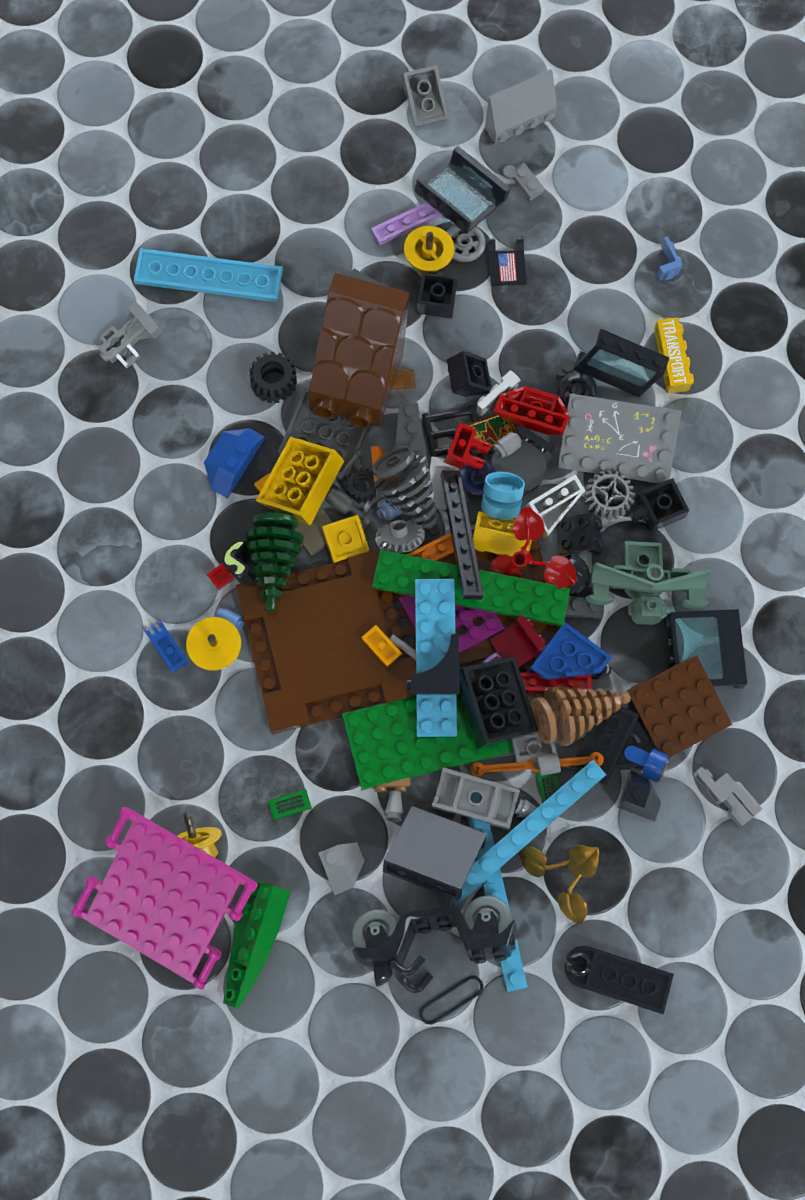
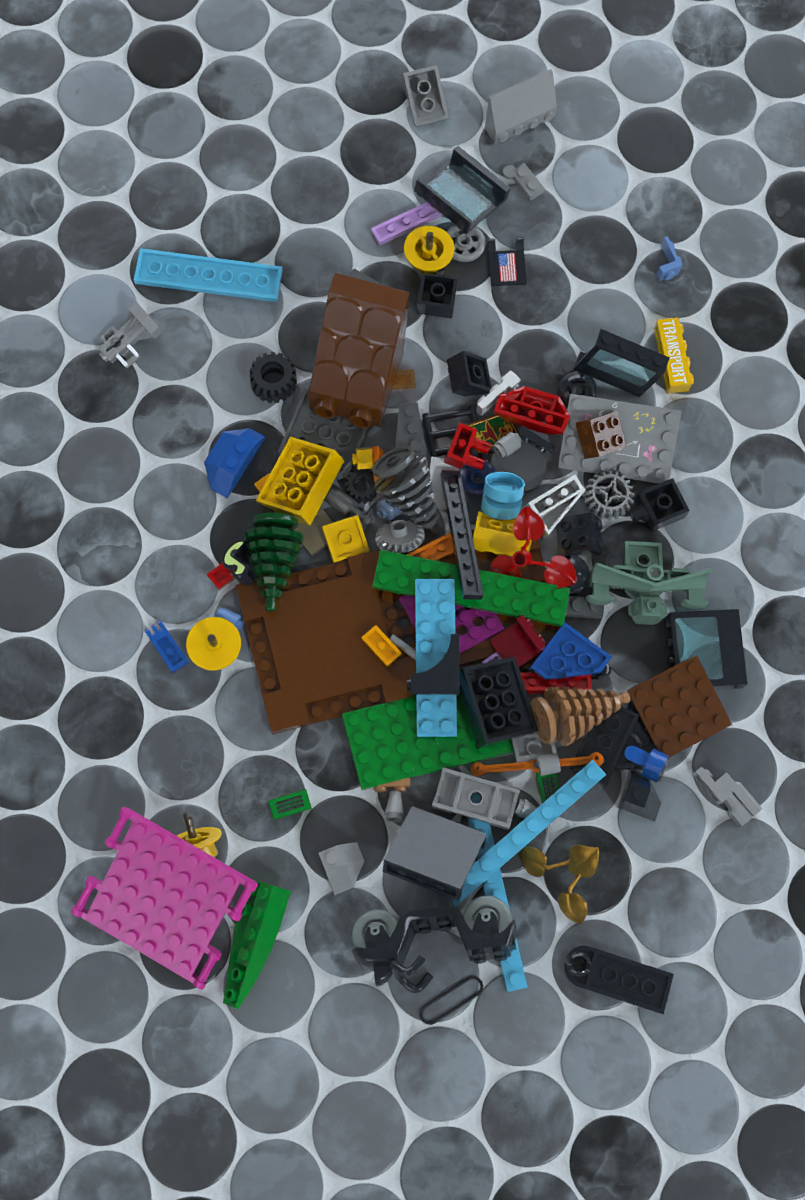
(362, 458): none -> yellow plate
(600, 435): none -> reddish brown bracket

